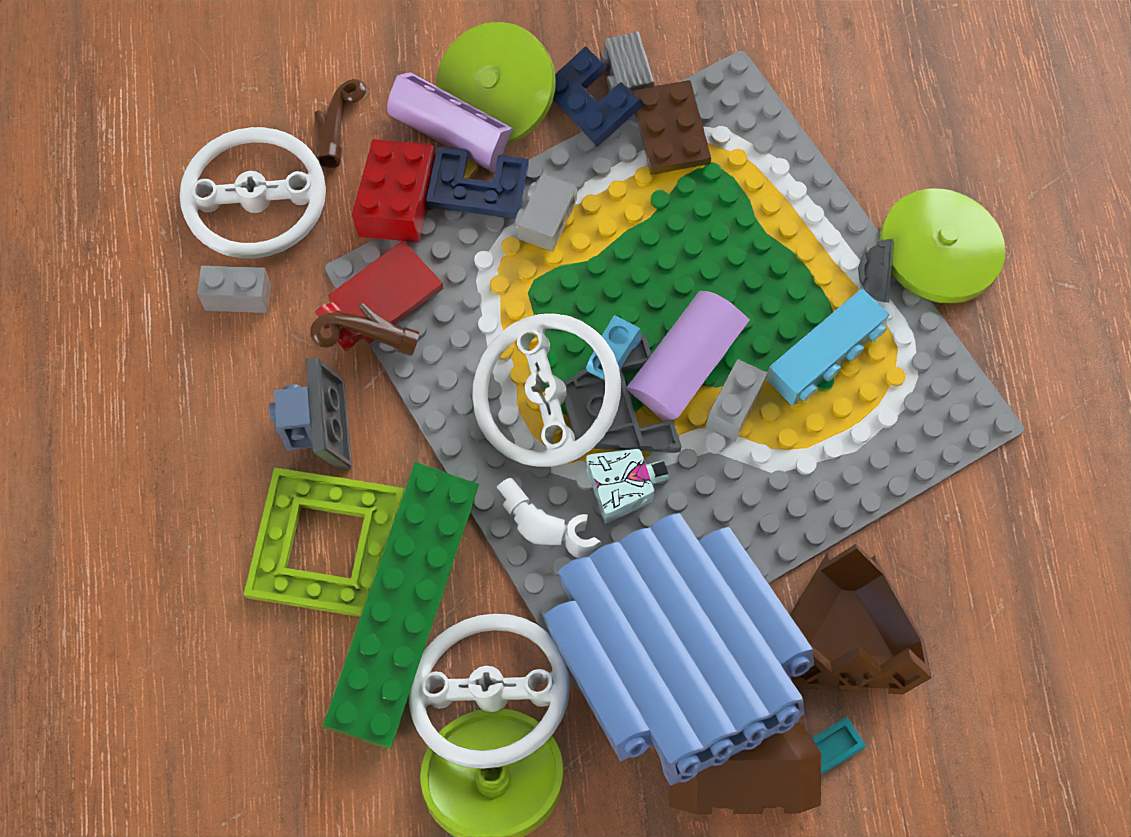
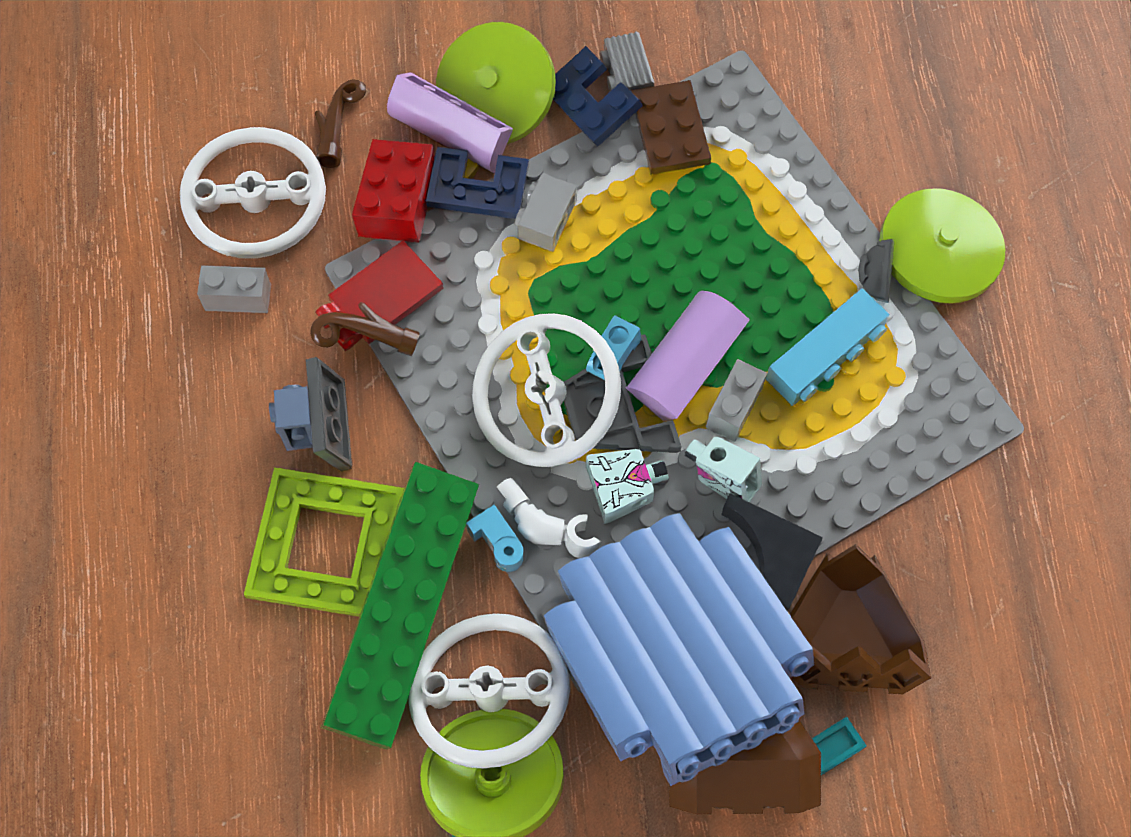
(499, 537): none -> medium azure leg
(726, 468): none -> light aqua torso
(780, 546): none -> black arch

